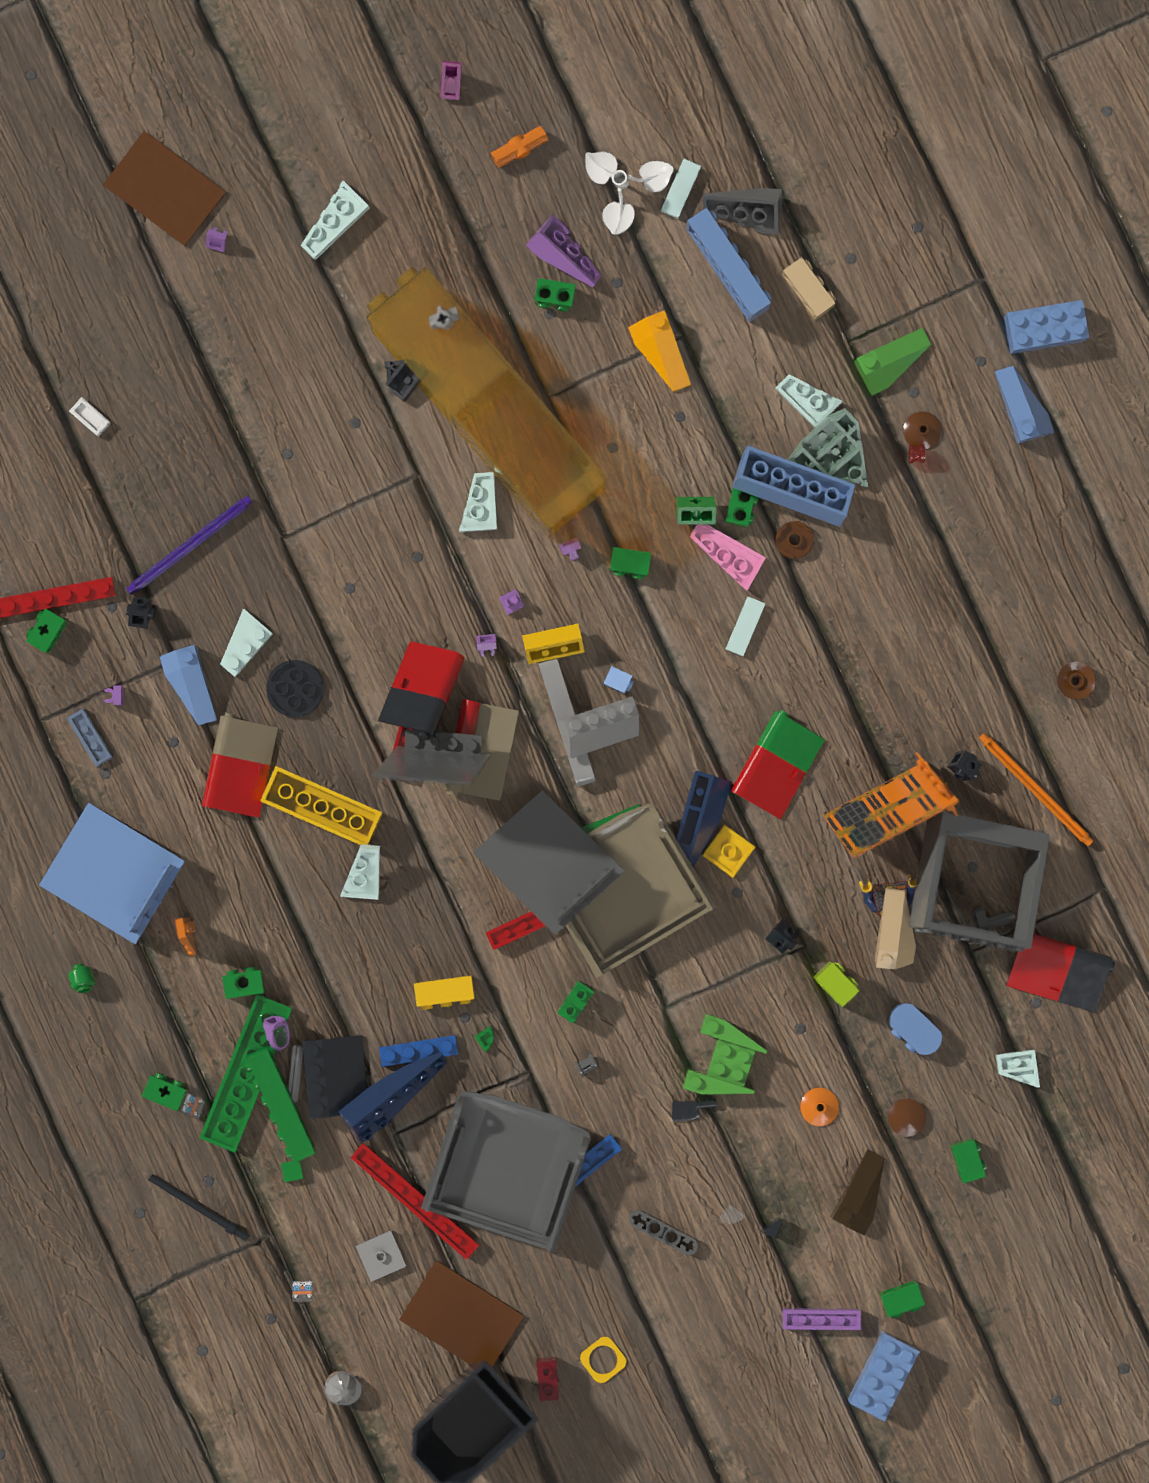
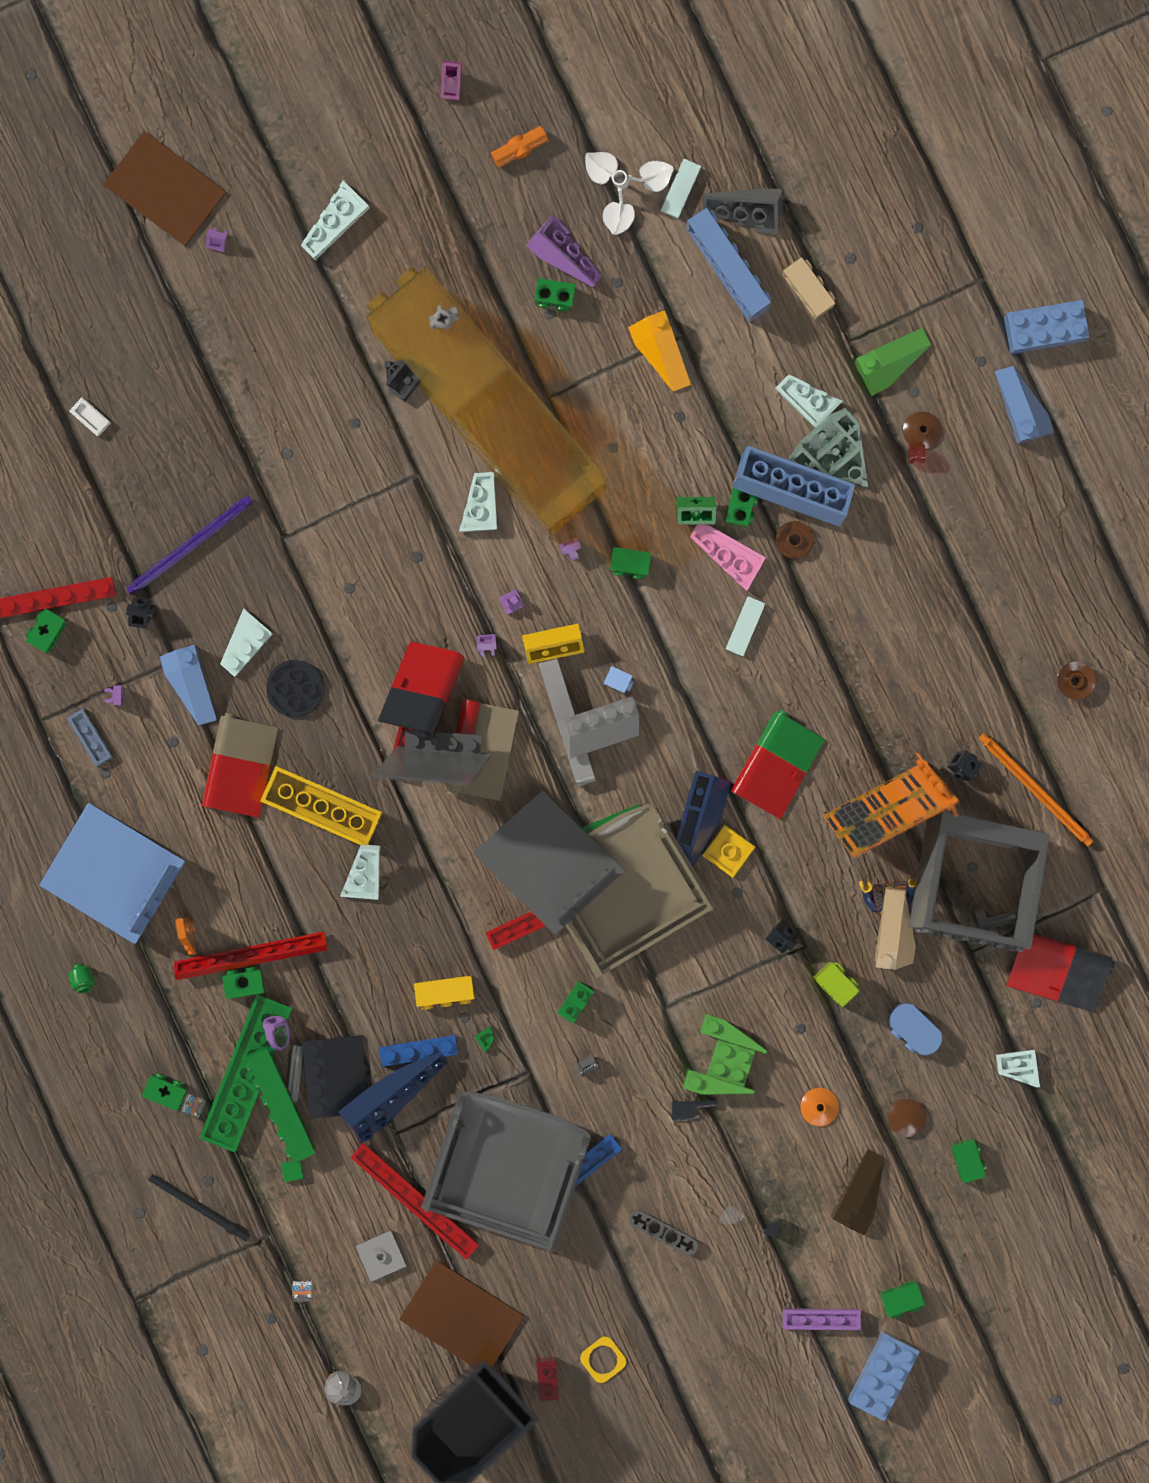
(250, 955): none -> red plate

